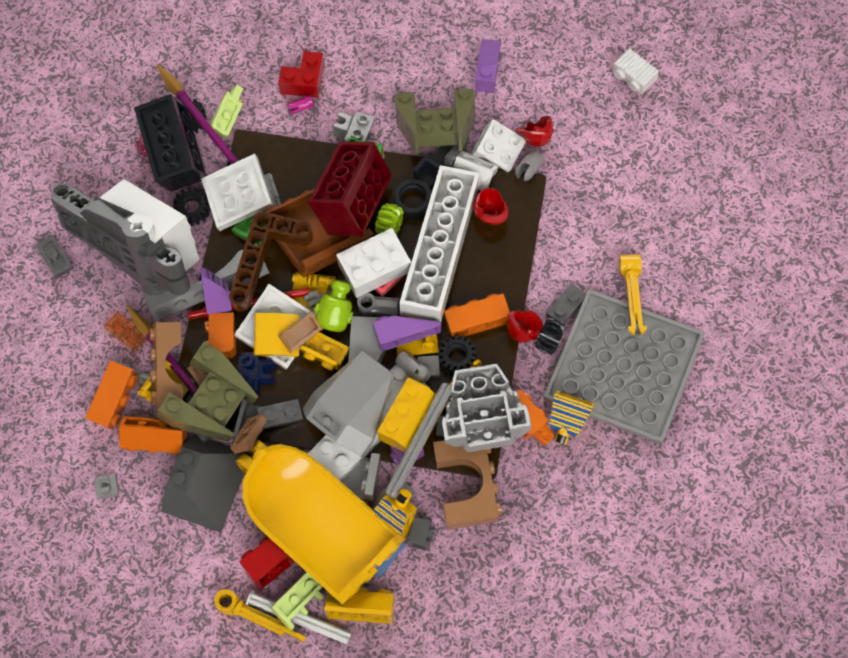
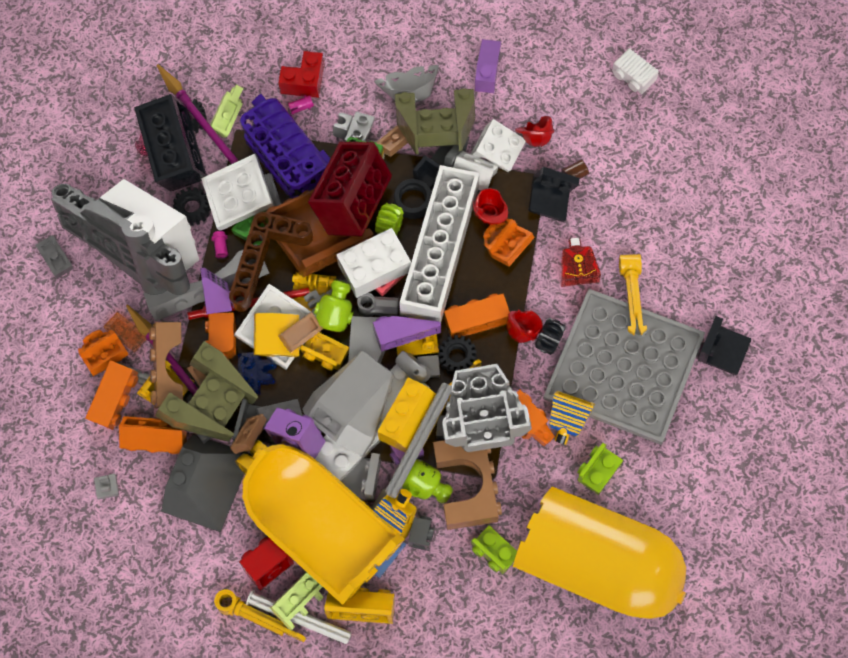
(101, 348): none -> orange slope
(219, 239): none -> dark pink pin
(287, 144): none -> dark purple piece
(295, 431): none -> medium lavender brick
(392, 141): none -> medium nougat plate
(410, 83): none -> light grey piece
(425, 481): none -> lime piece
(494, 549): none -> lime bracket
(506, 241): none -> orange slope
(530, 165): light grey piece -> none
(551, 193): none -> black bracket
(566, 304): flat silver plate -> none
(577, 169): none -> reddish brown piece
(579, 265): none -> clear red torso
(599, 469): none -> lime bracket
(603, 556): none -> yellow panel
(724, 348): none -> black bracket

